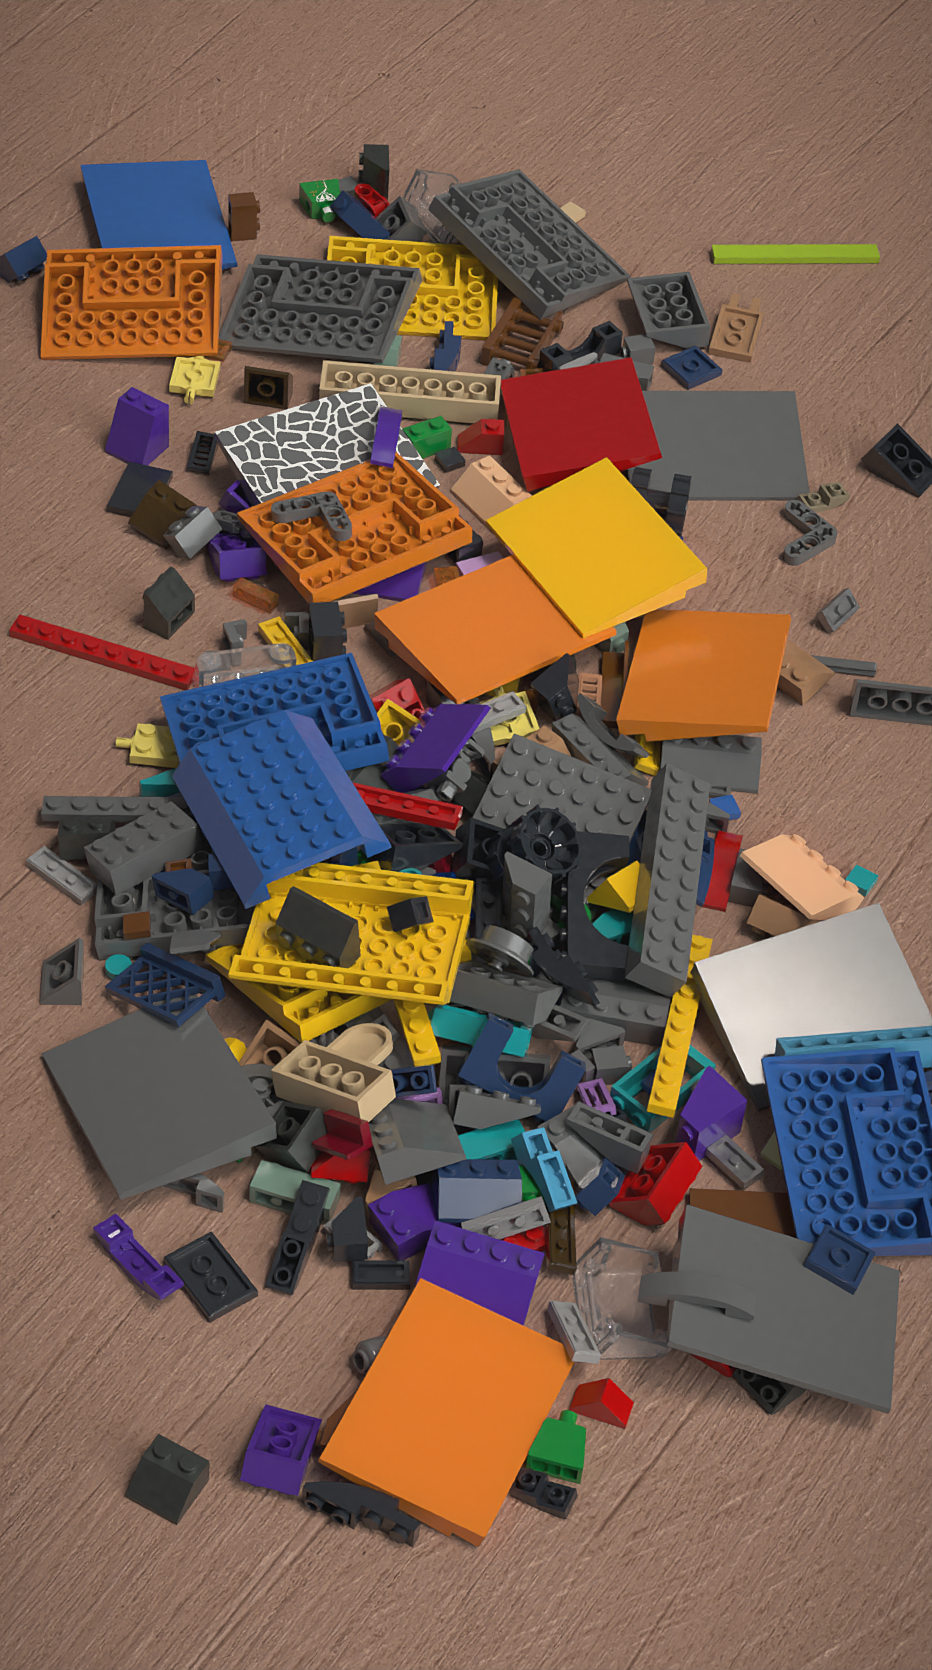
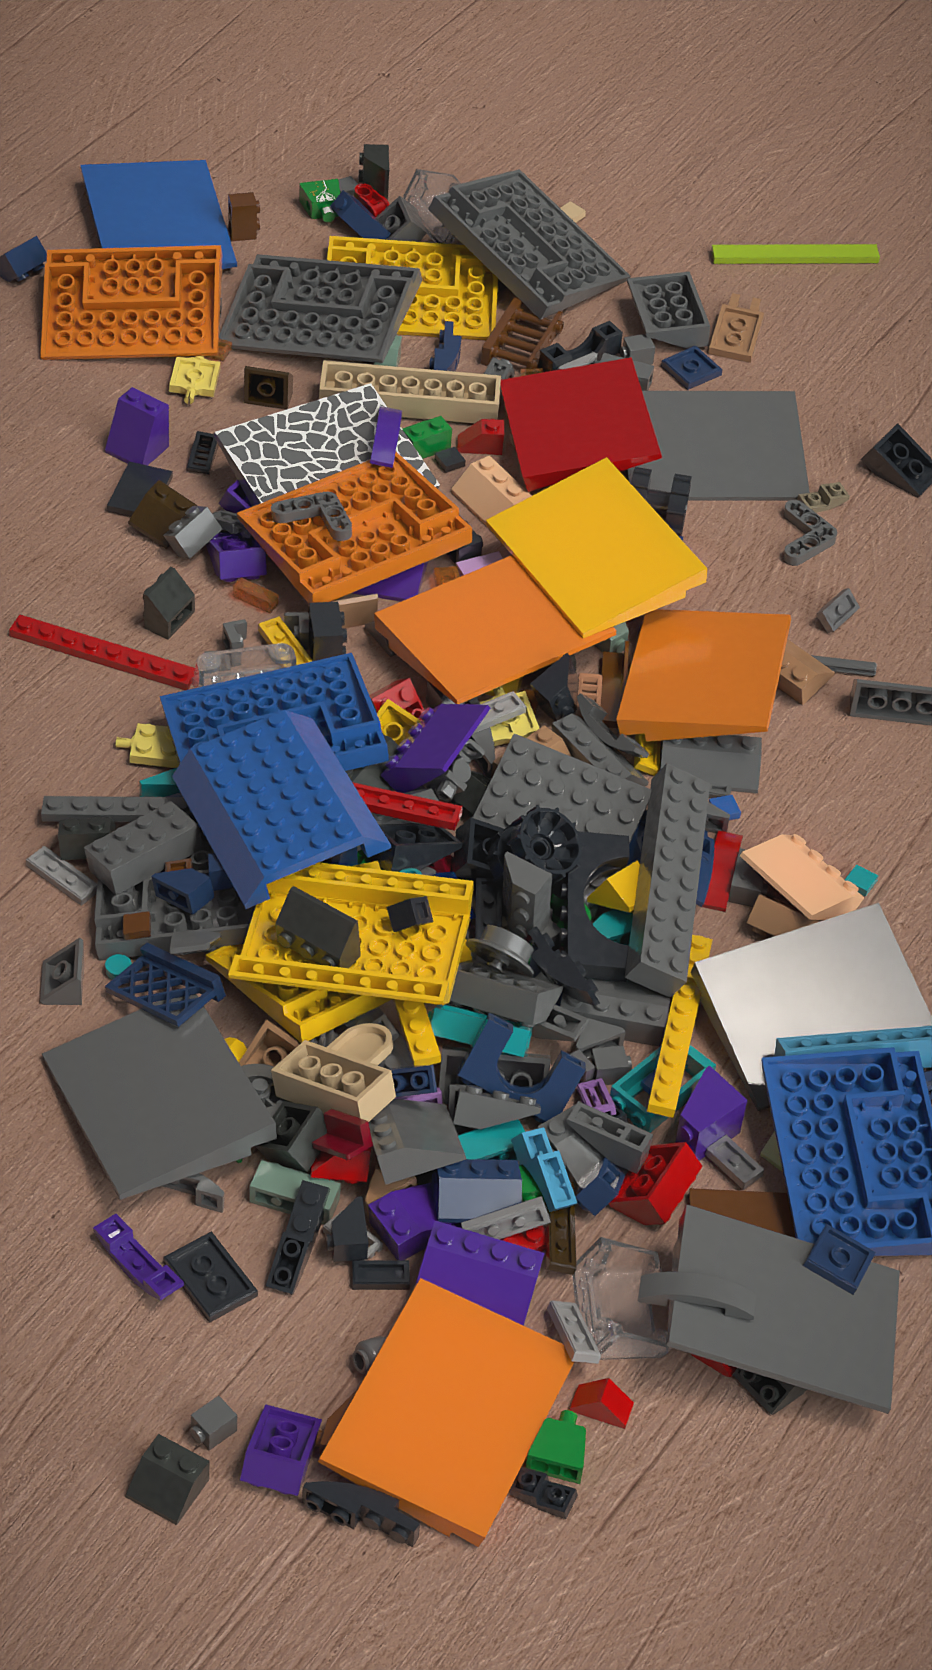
(213, 1423): none -> dark grey brick

